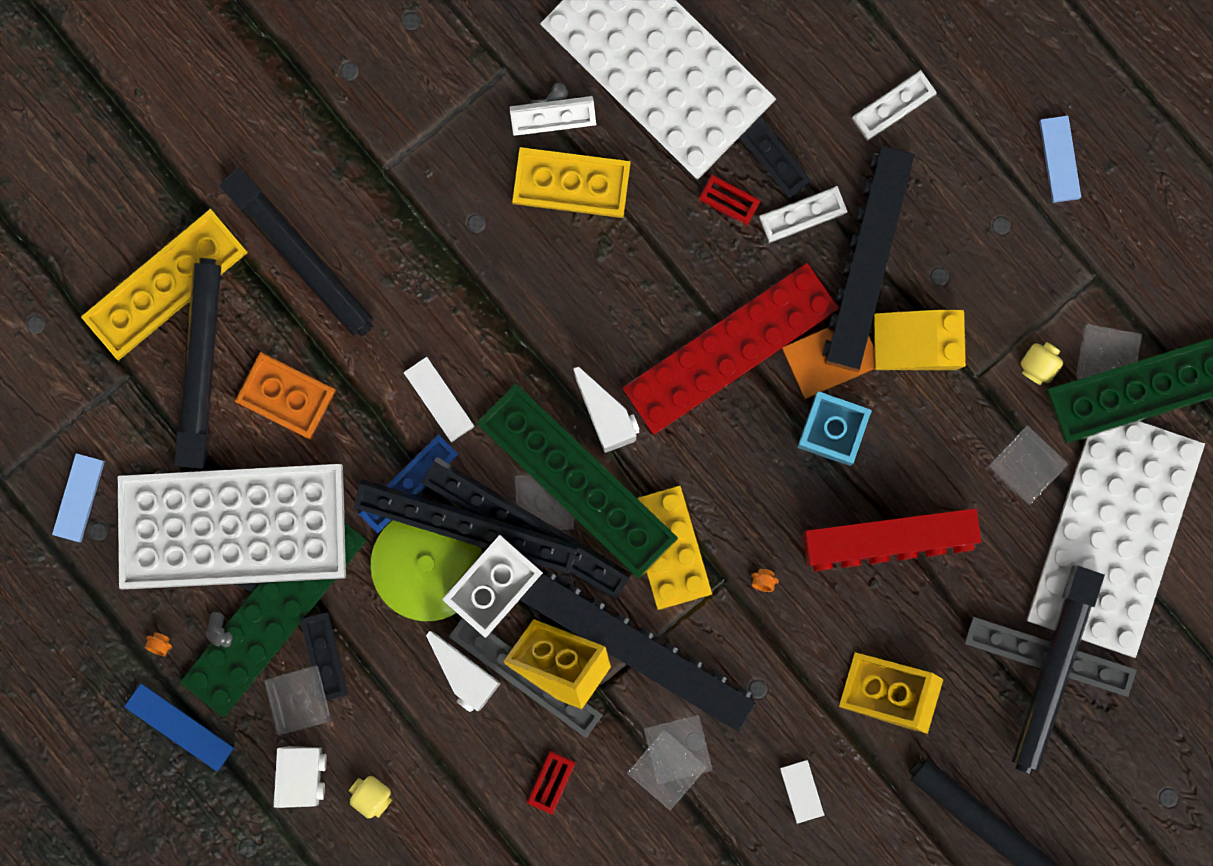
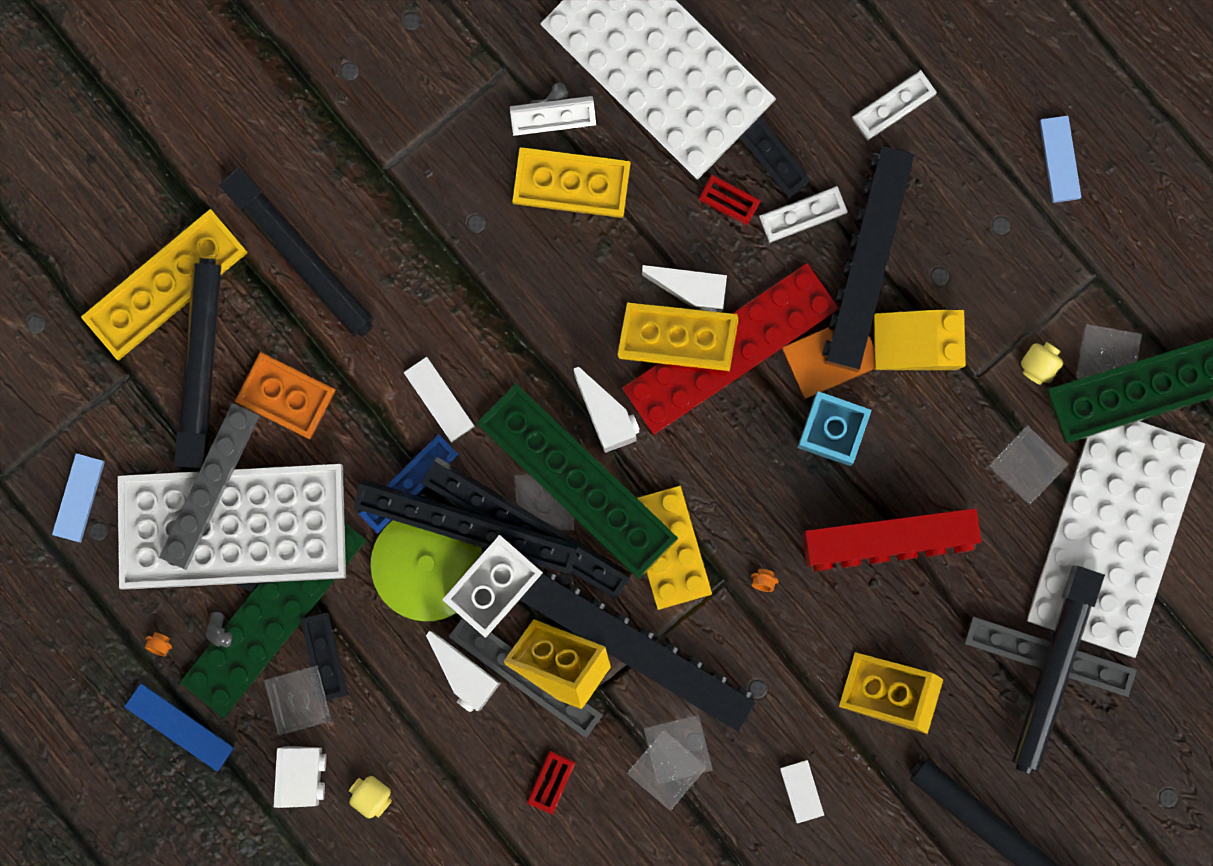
(209, 486): none -> dark grey plate
(678, 336): none -> yellow plate
(695, 289): none -> white slope

